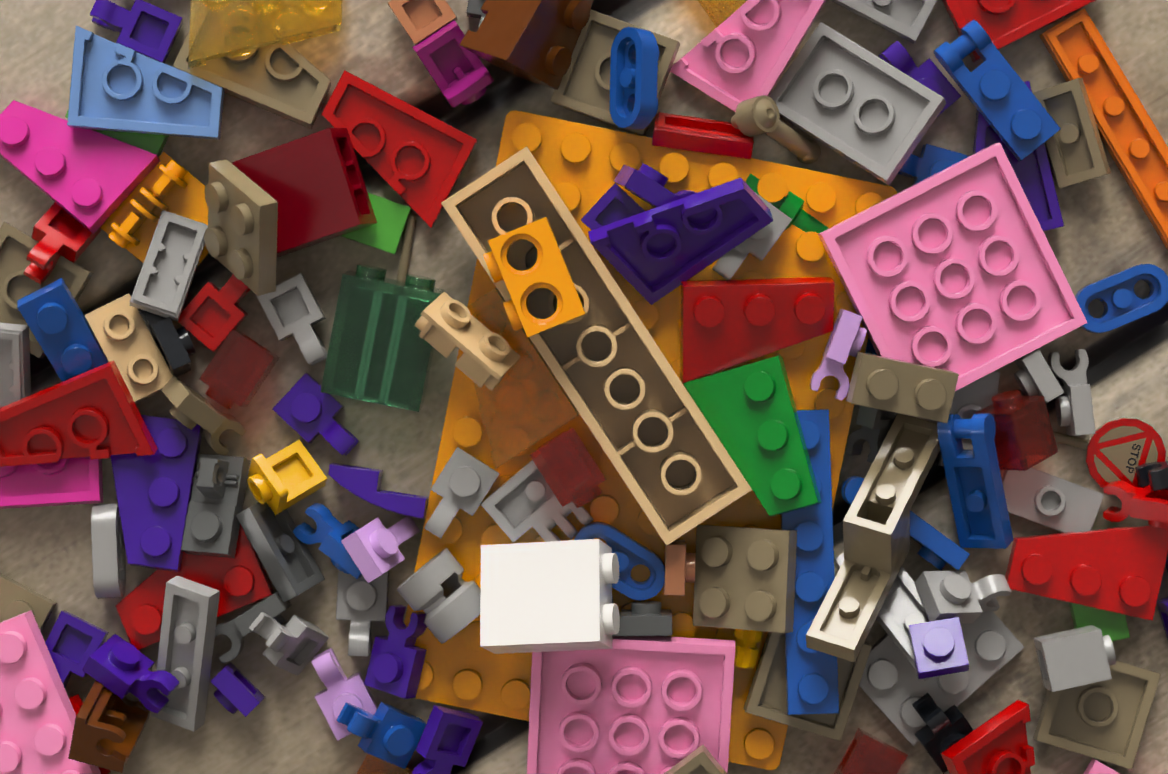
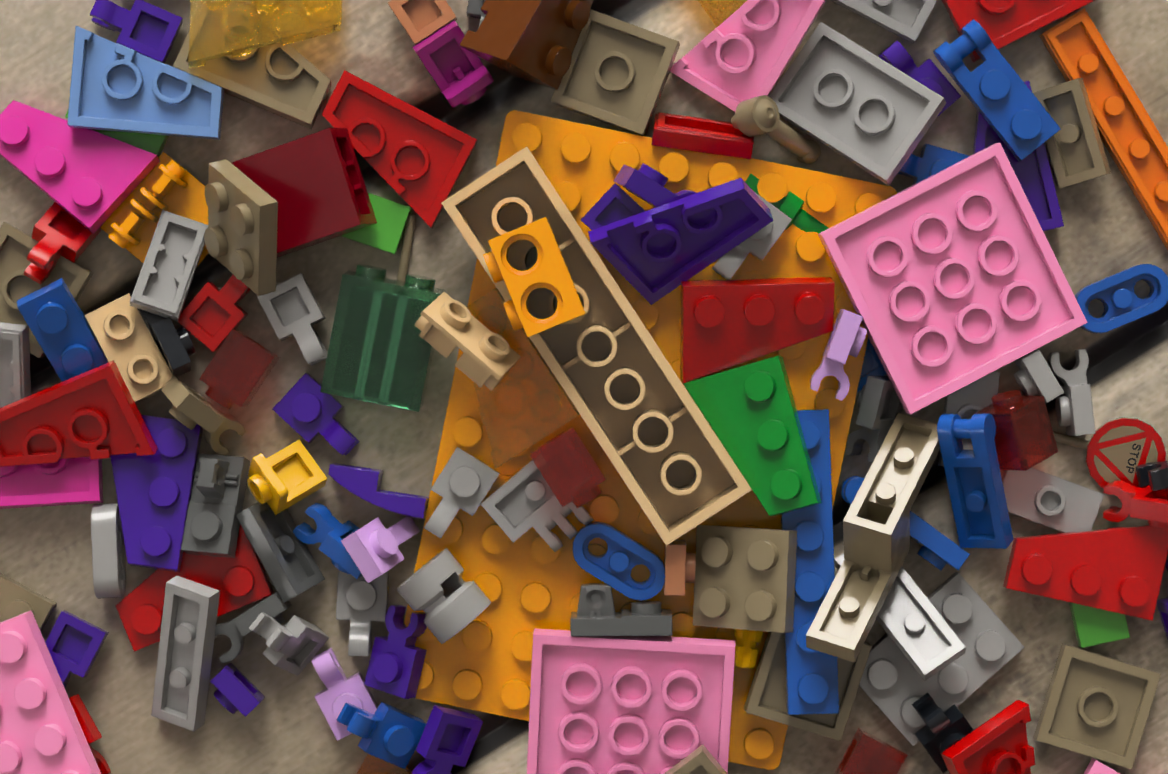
(107, 729): reddish brown hinge -> none
(127, 670): dark purple plate -> none
(548, 596): white brick -> none
(633, 78): blue plate -> none
(902, 387): dark tan plate -> none
(938, 648): plate -> none
(953, 595): light grey plate -> none
(1074, 657): light grey brick -> none

